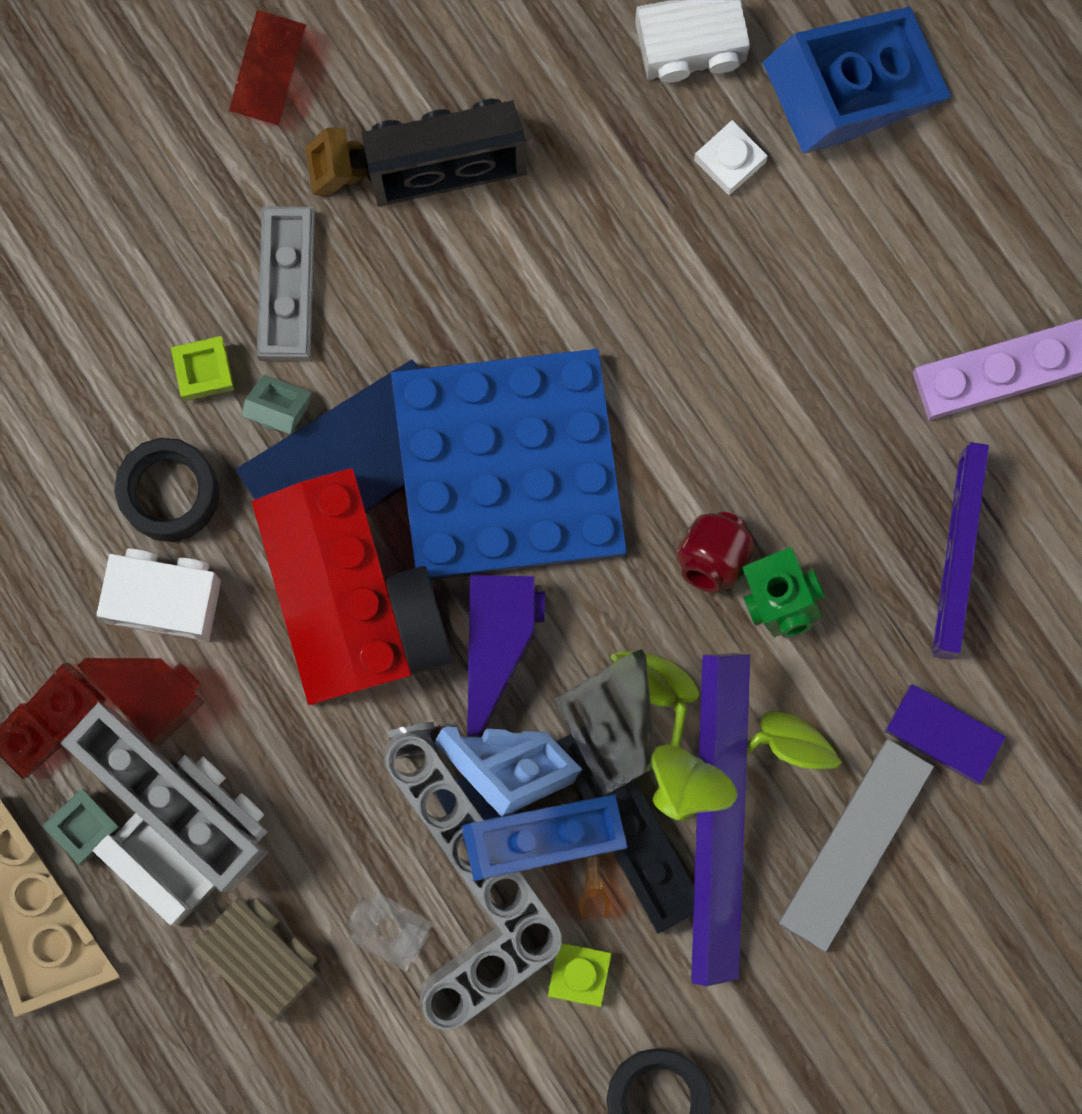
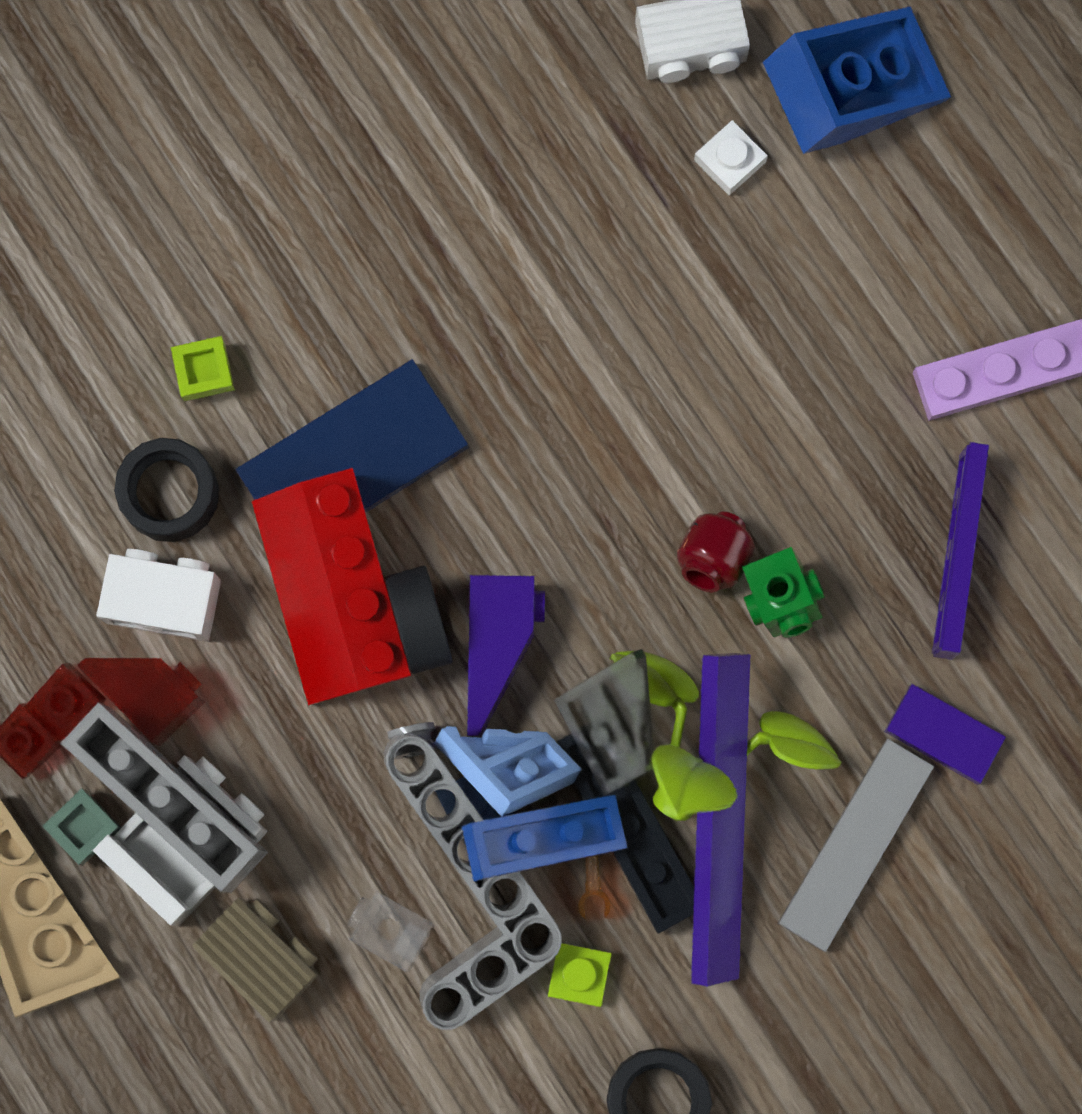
(267, 67): clear red slope -> none
(276, 404): sand green plate -> none
(286, 284): light grey tile -> none
(330, 162): pearl gold tile -> none
(445, 151): black slope -> none
(508, 464): blue plate -> none

